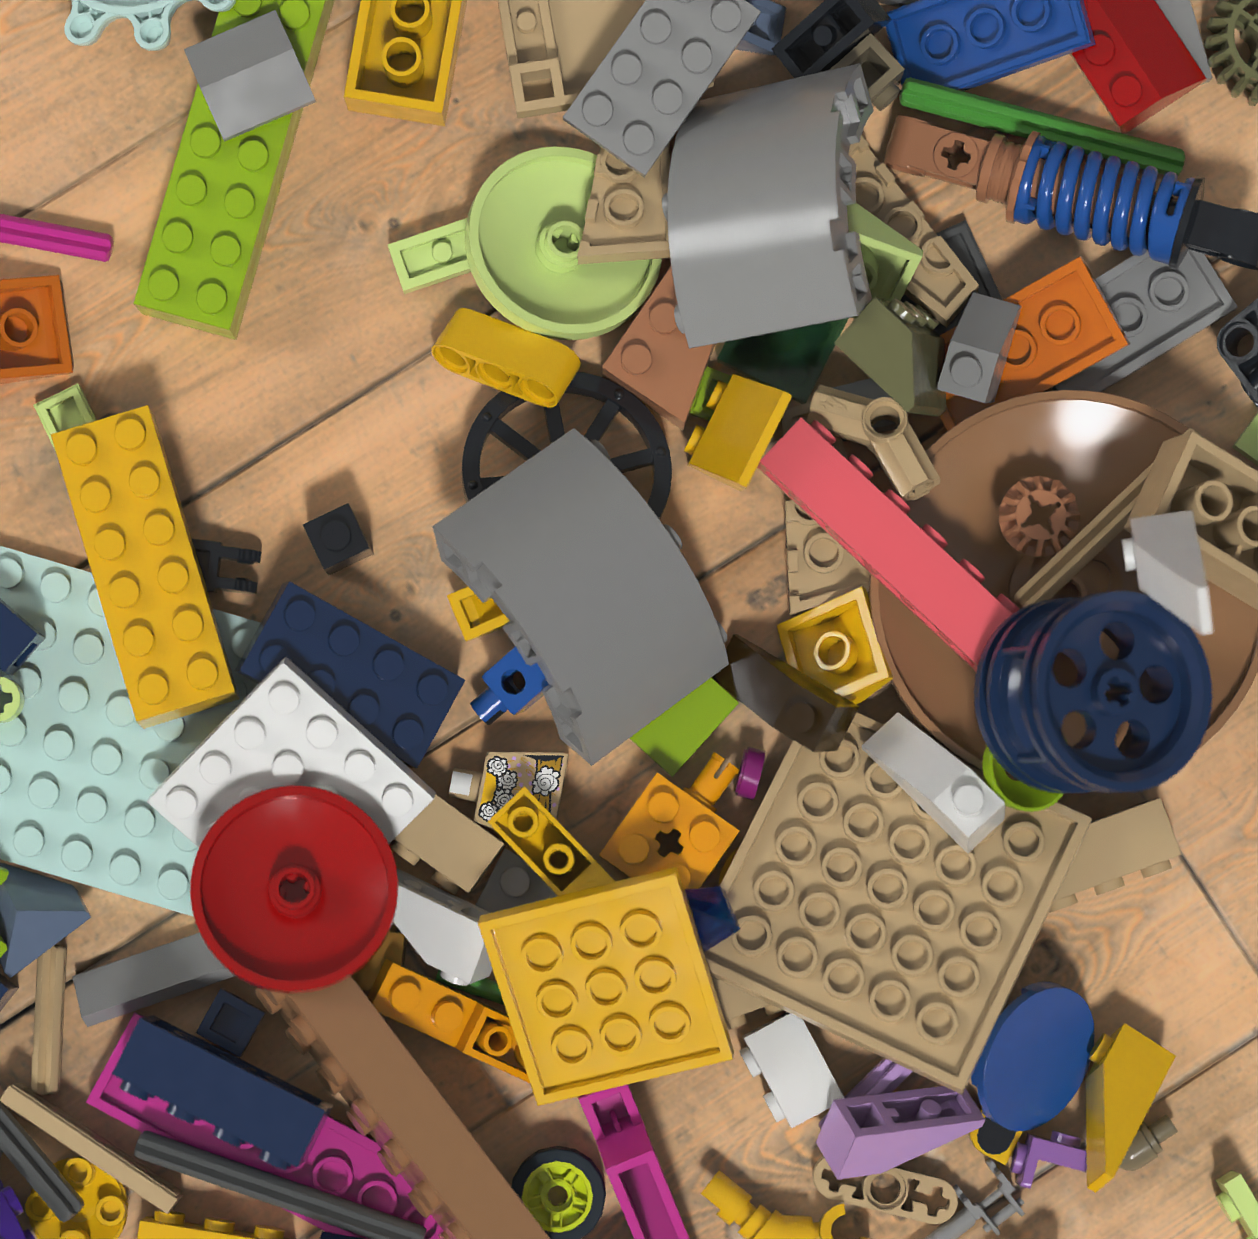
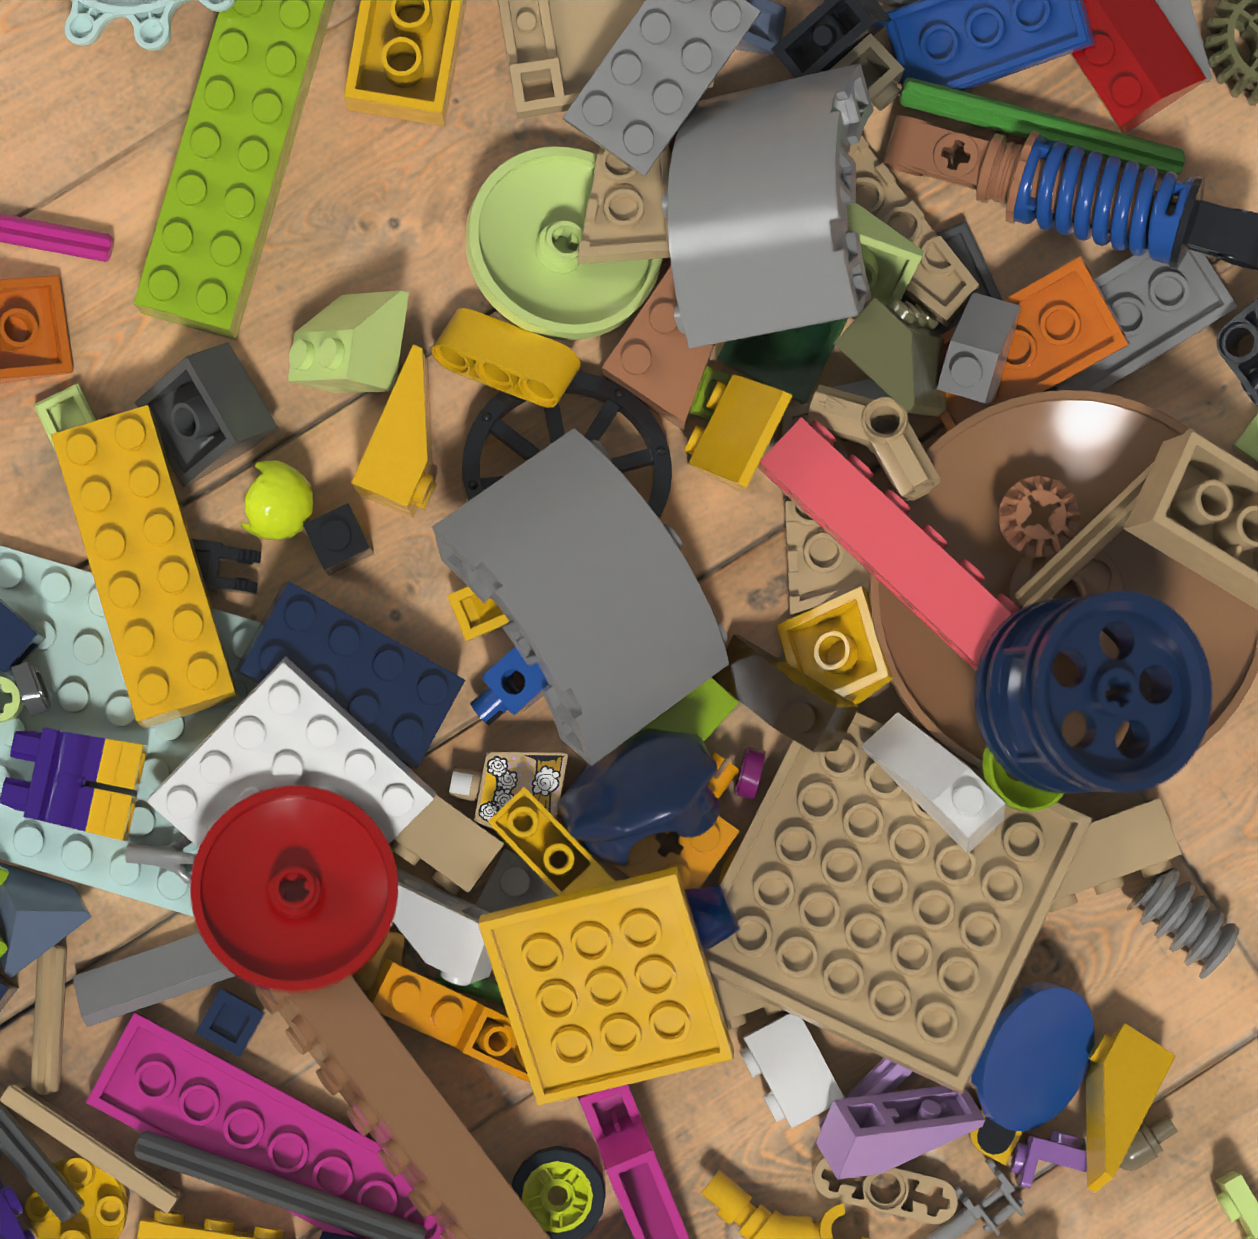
(32, 688): none -> dark grey tile
(61, 779): none -> dark purple hips
(163, 856): none -> light grey bar
(207, 412): none -> dark grey slope
(221, 1090): dark blue brick -> none
(249, 75): light grey slope -> none
(277, 501): none -> neon yellow hair
(351, 344): none -> yellowish green slope
(399, 454): none -> yellow slope
(431, 256): yellowish green plate -> none
(642, 789): none -> dark blue piece
(1170, 565): white slope -> none
(1186, 920): none -> light grey piece

